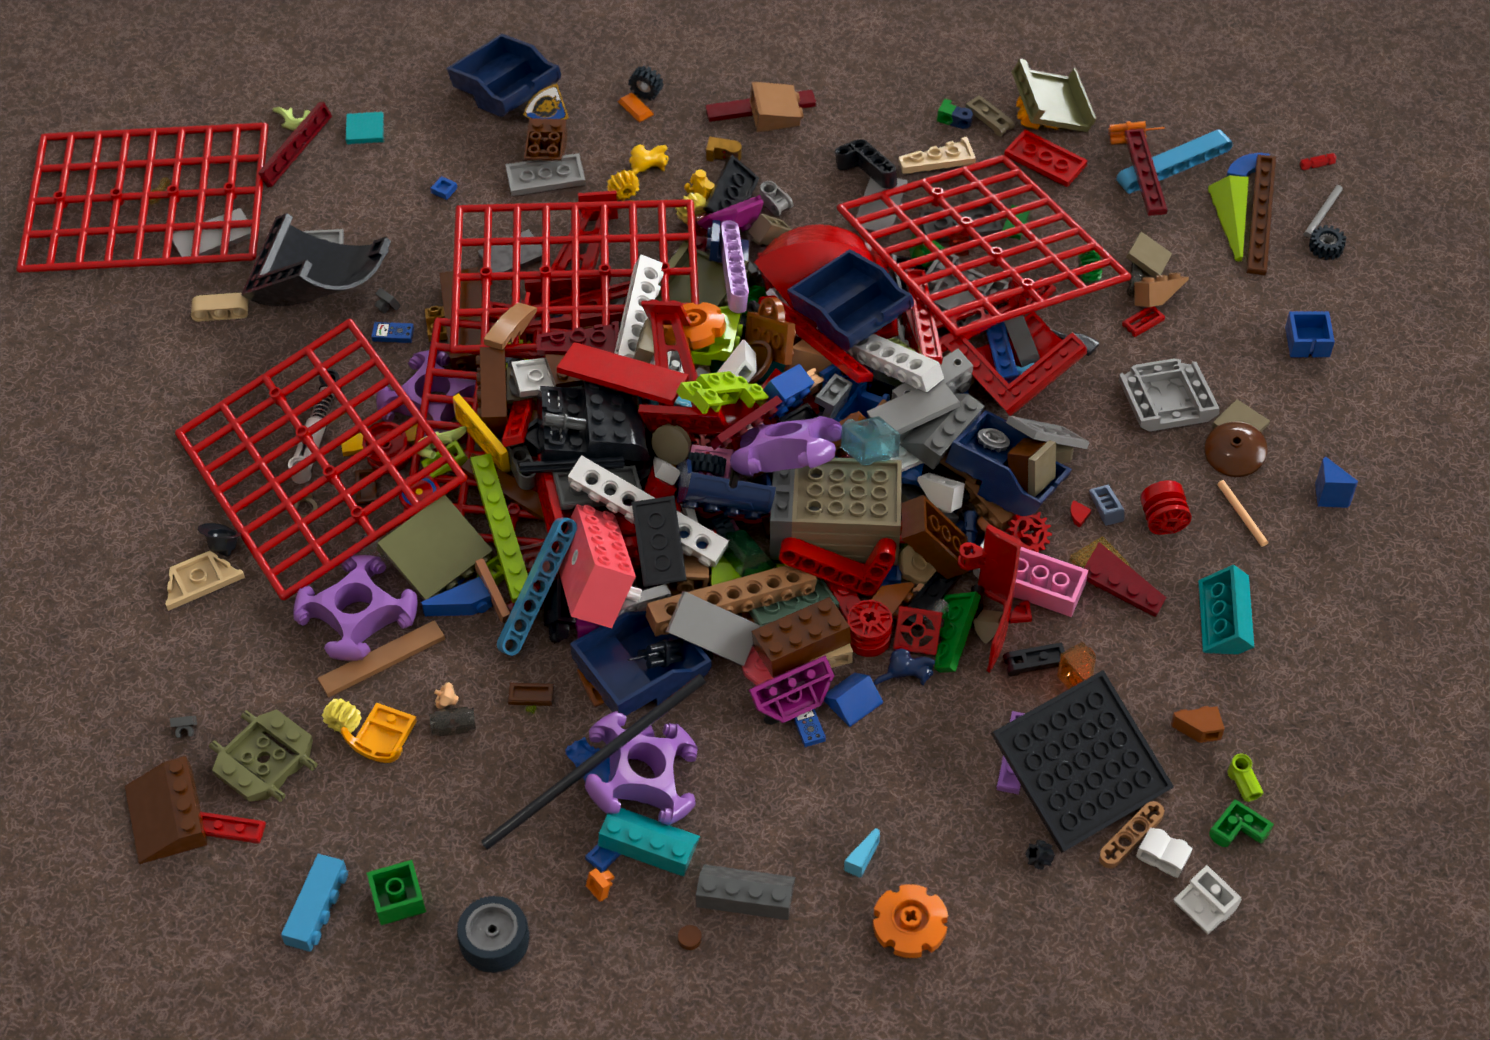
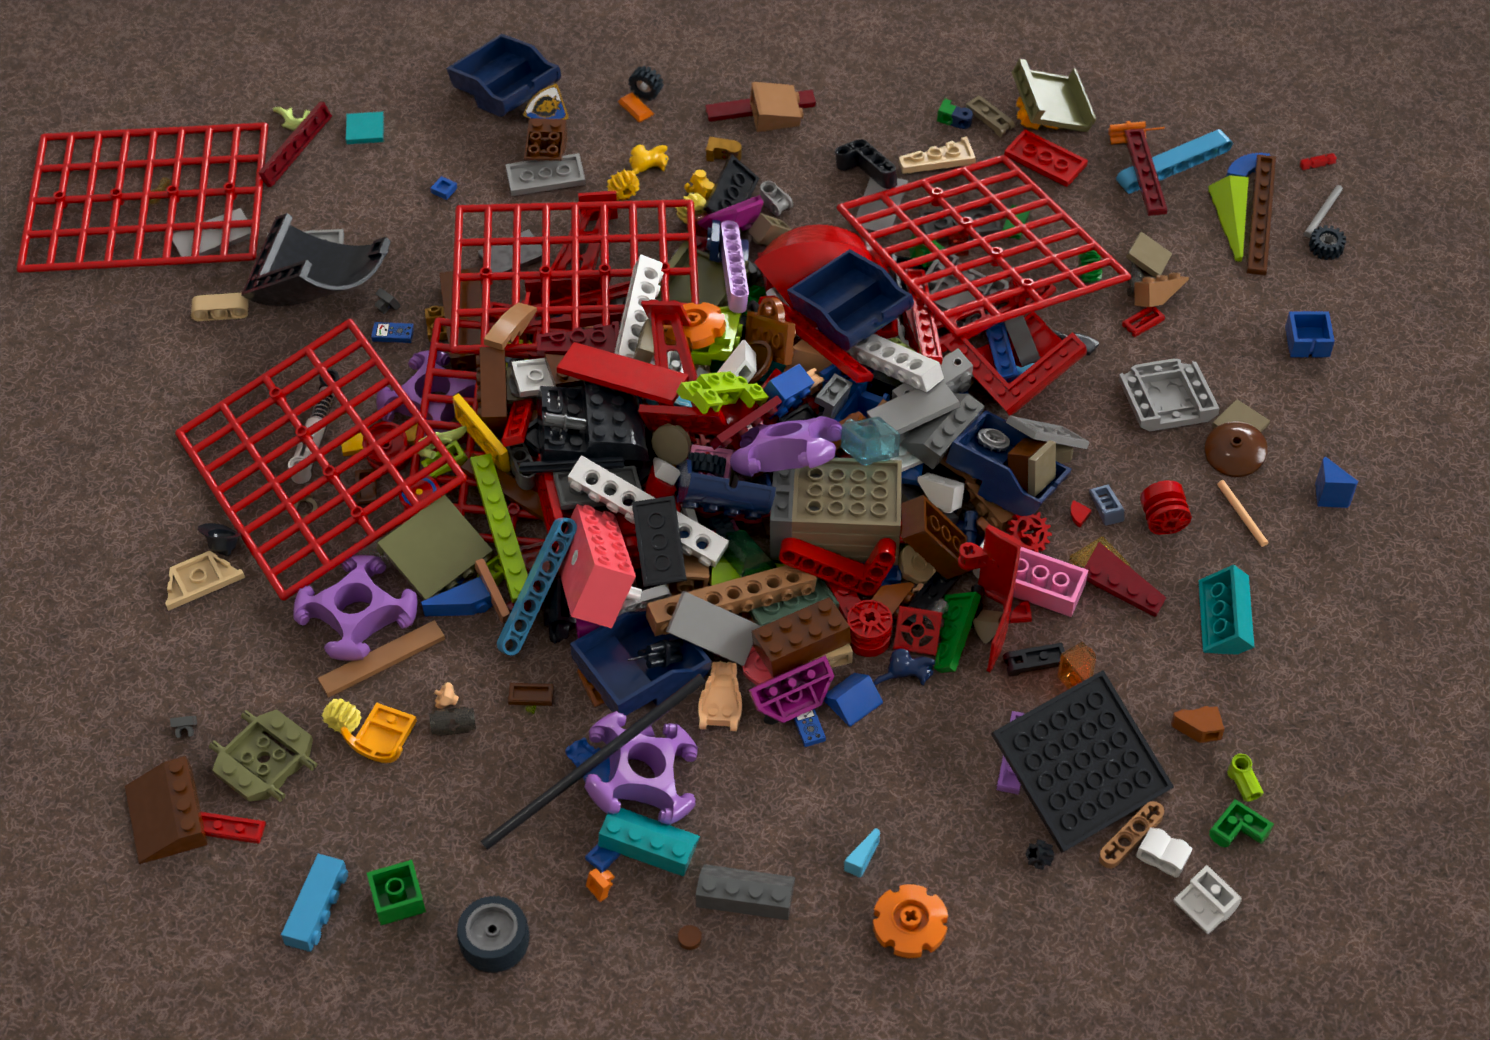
(721, 700): none -> light nougat animal

